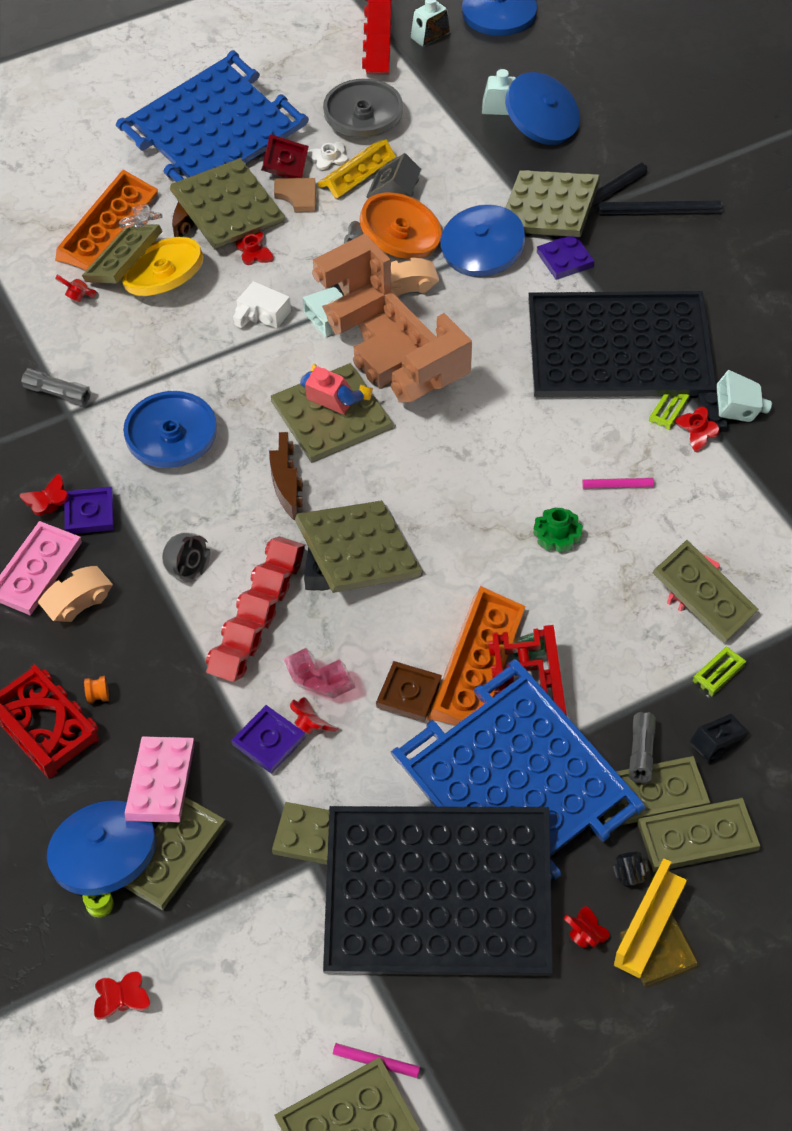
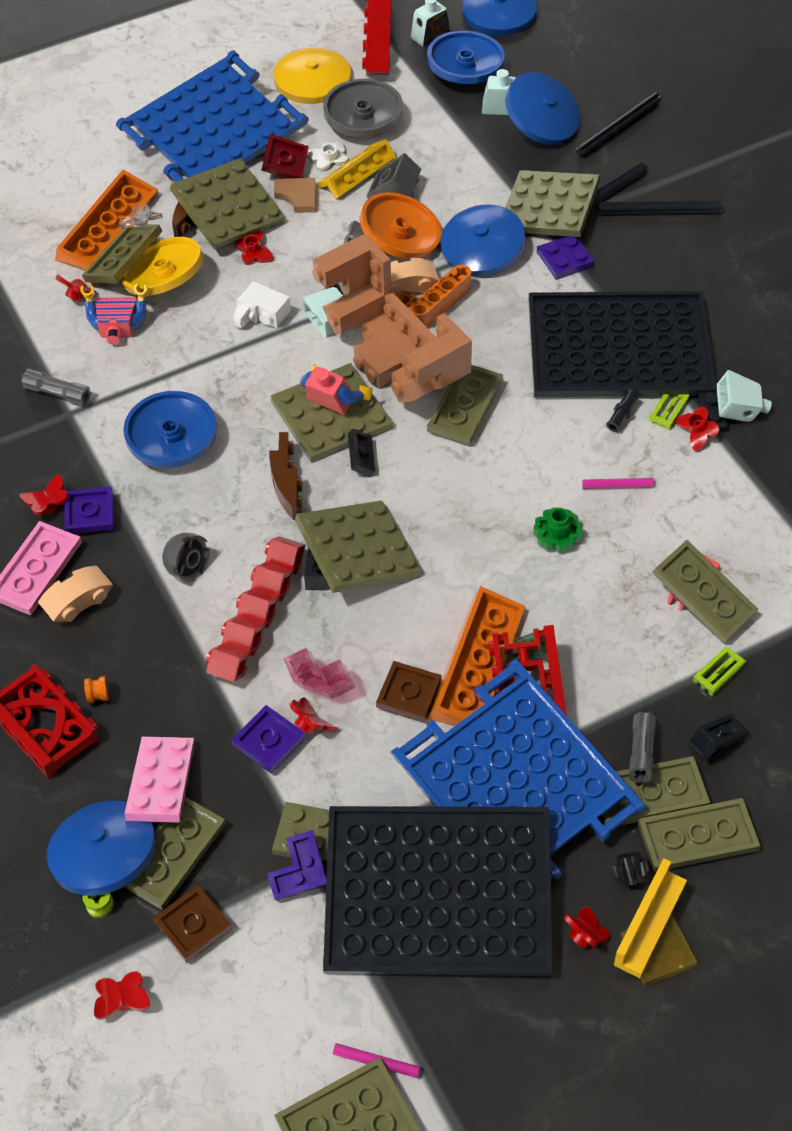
(116, 315): none -> torso
(192, 923): none -> reddish brown plate
(306, 870): none -> dark purple plate
(310, 74): none -> yellow dish
(361, 452): none -> black plate
(439, 296): none -> orange beam
(465, 57): none -> blue dish
(465, 405): none -> olive plate
(618, 124): none -> black axle
(622, 411): none -> black pin

